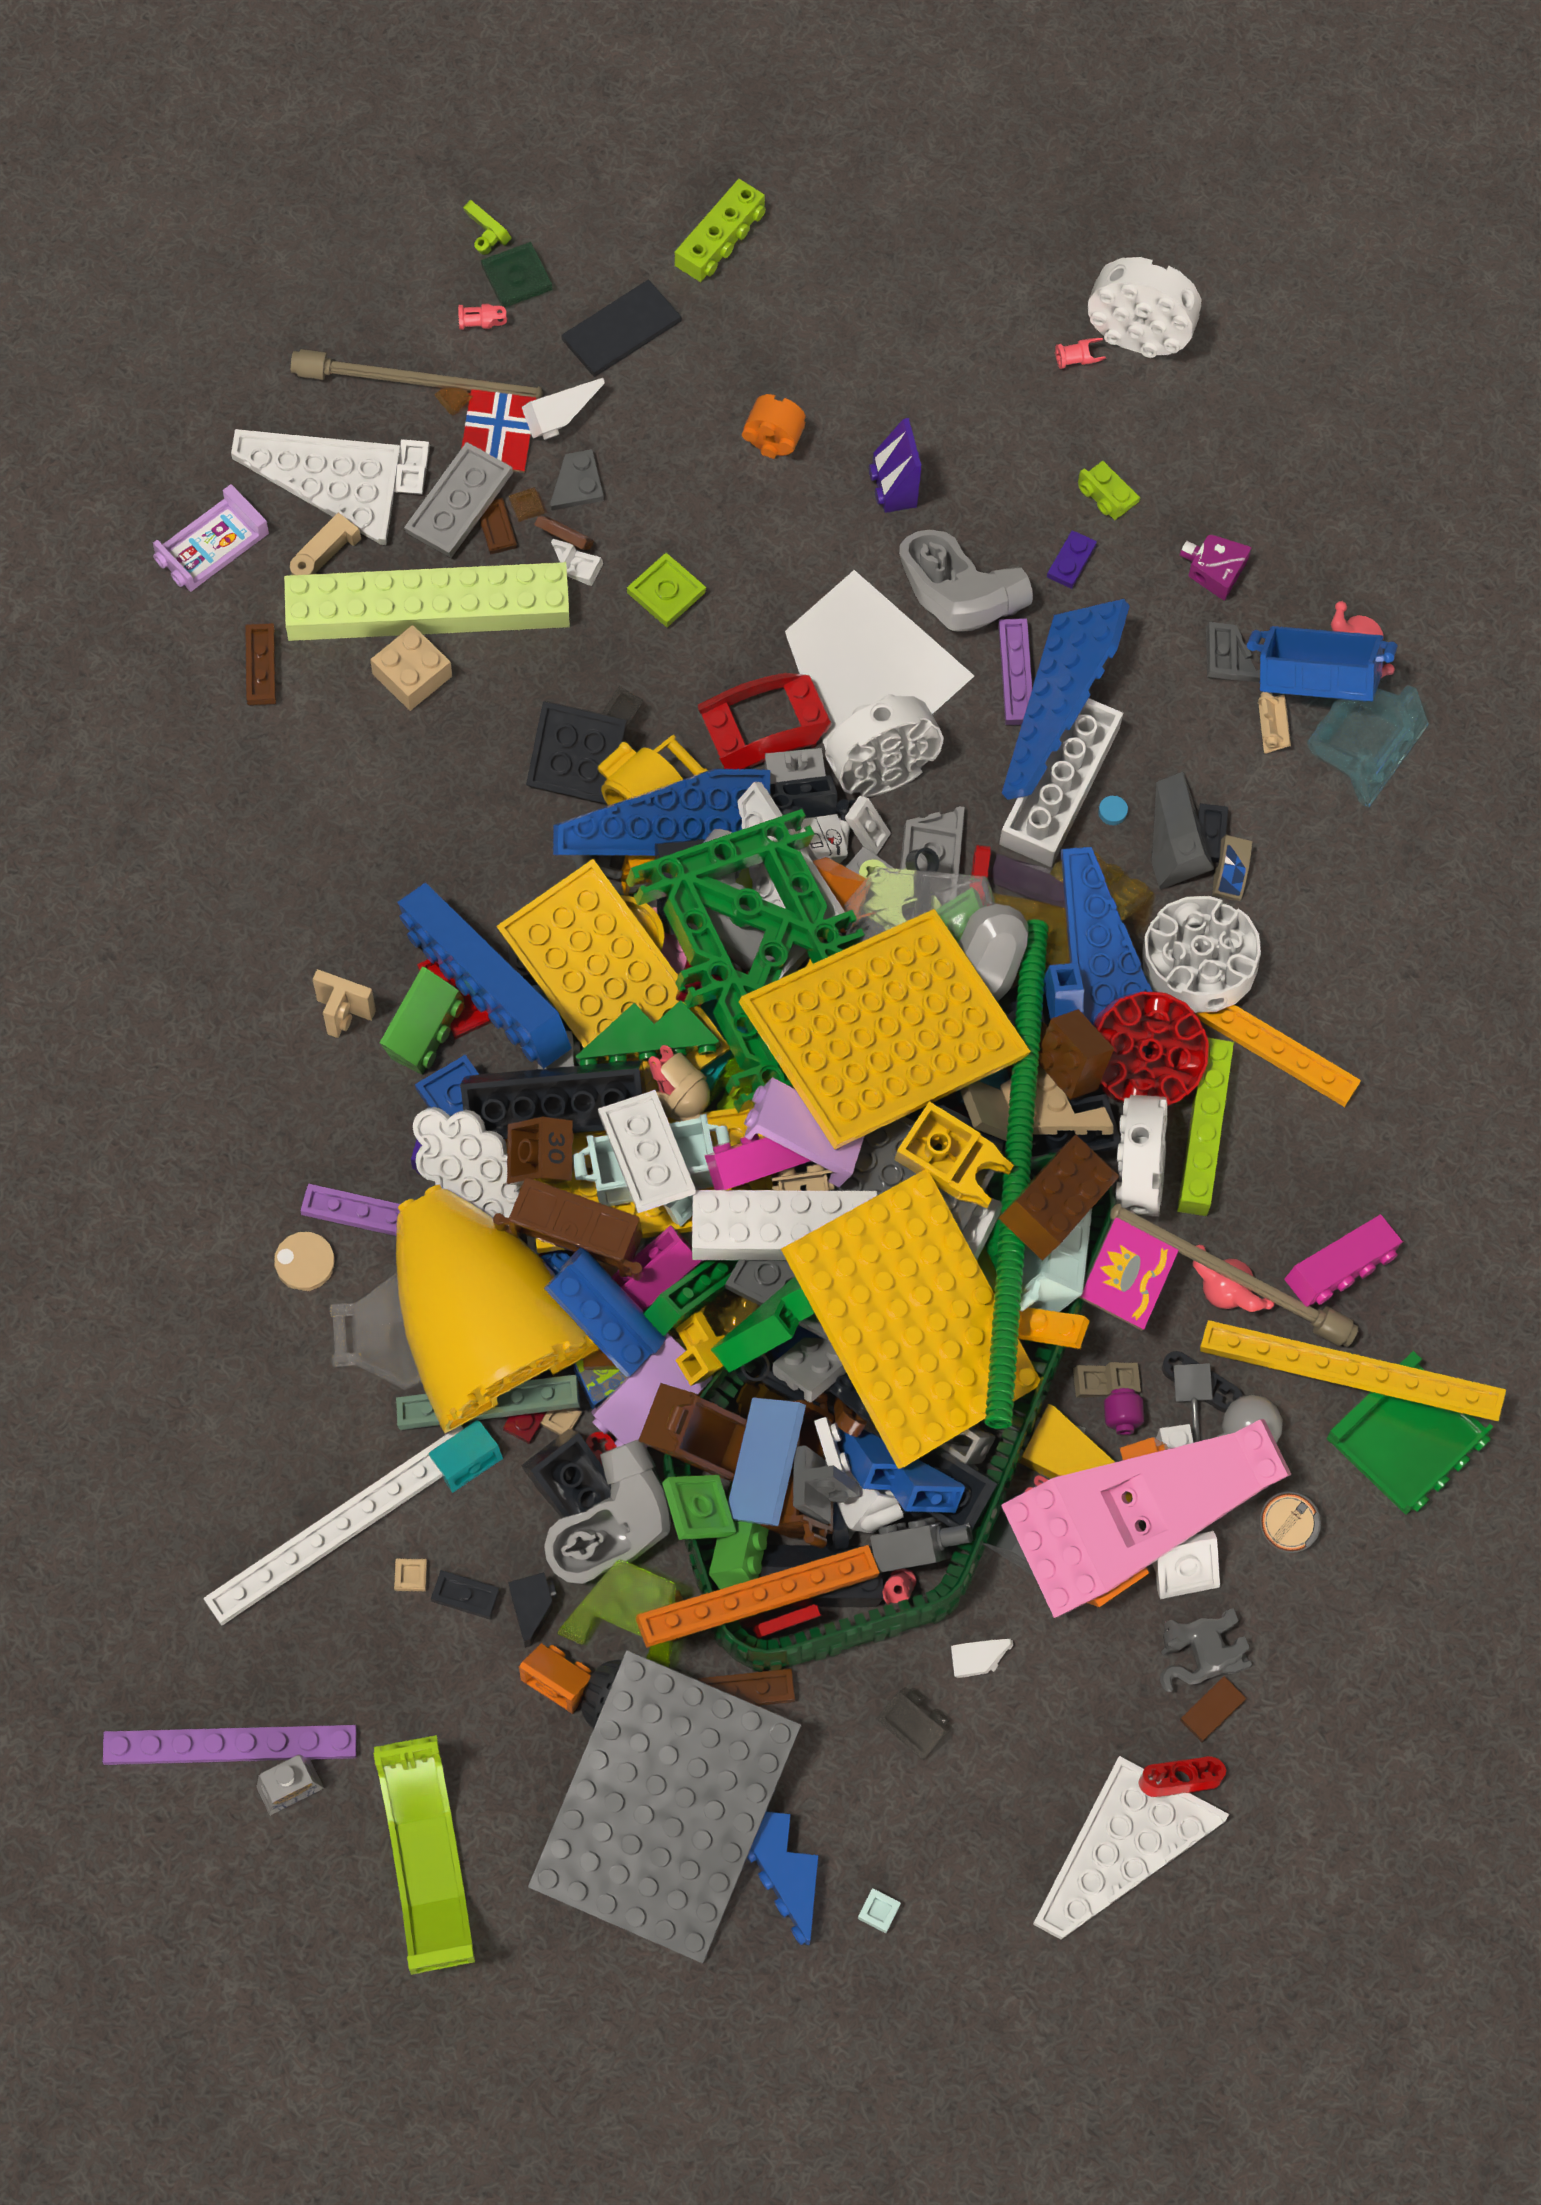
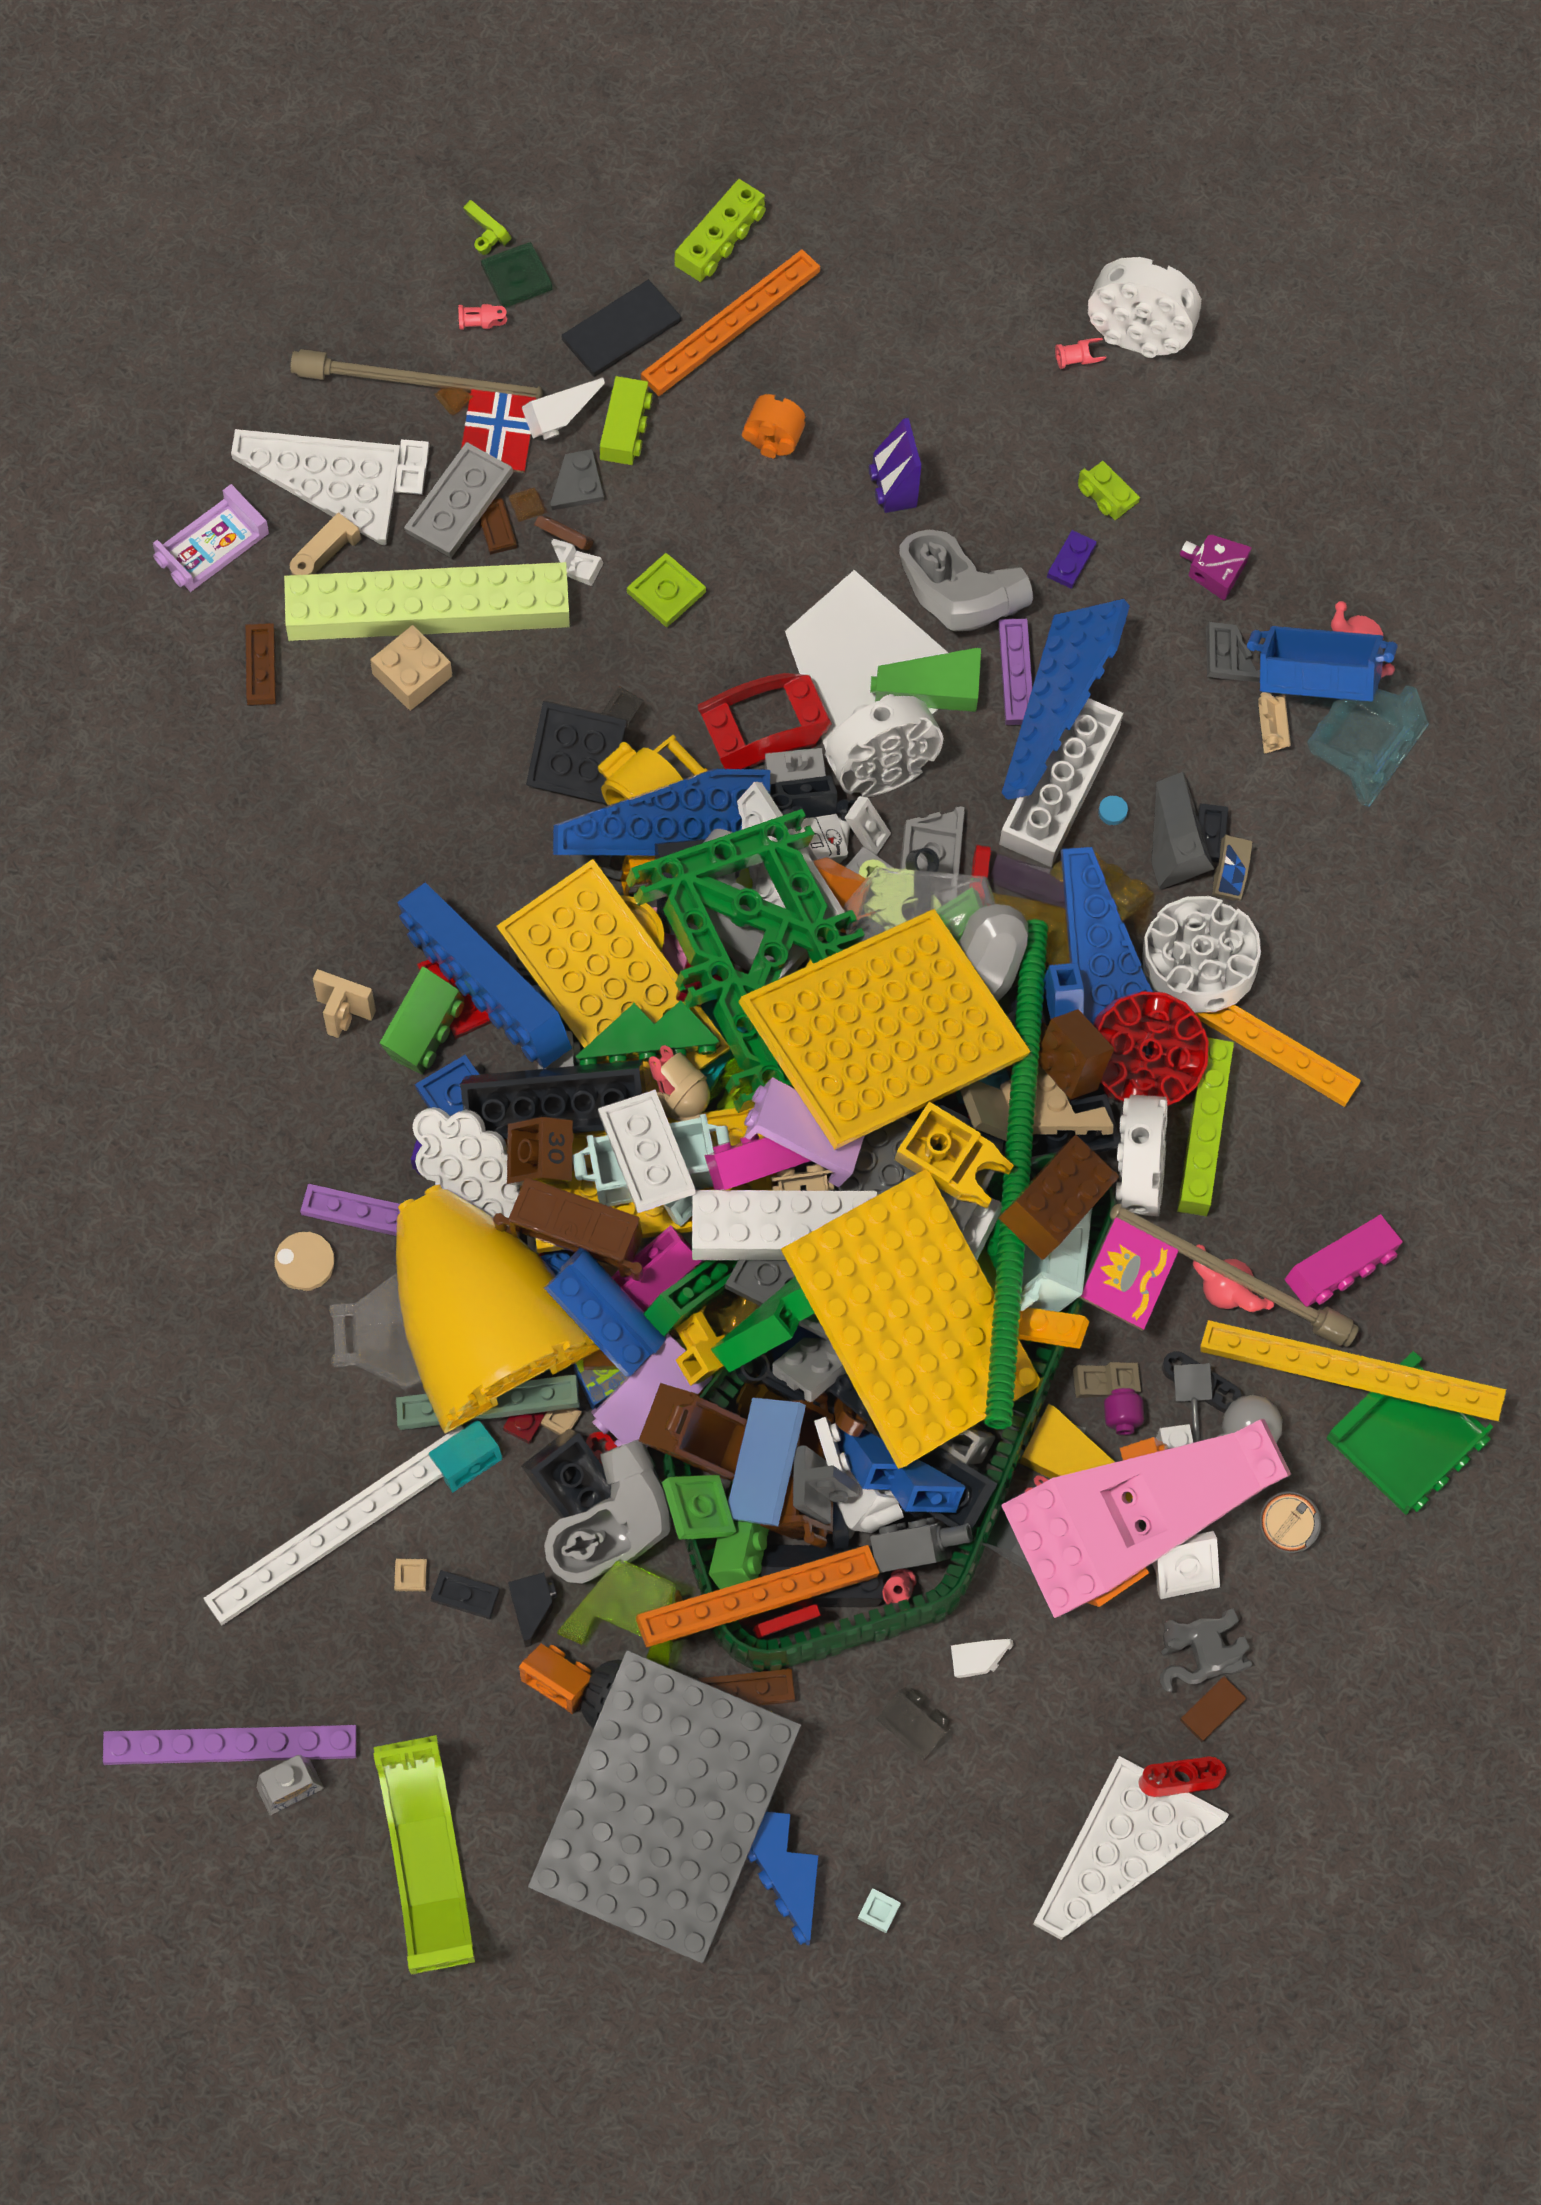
(625, 421): none -> lime brick
(730, 322): none -> orange plate
(939, 680): none -> bright green slope

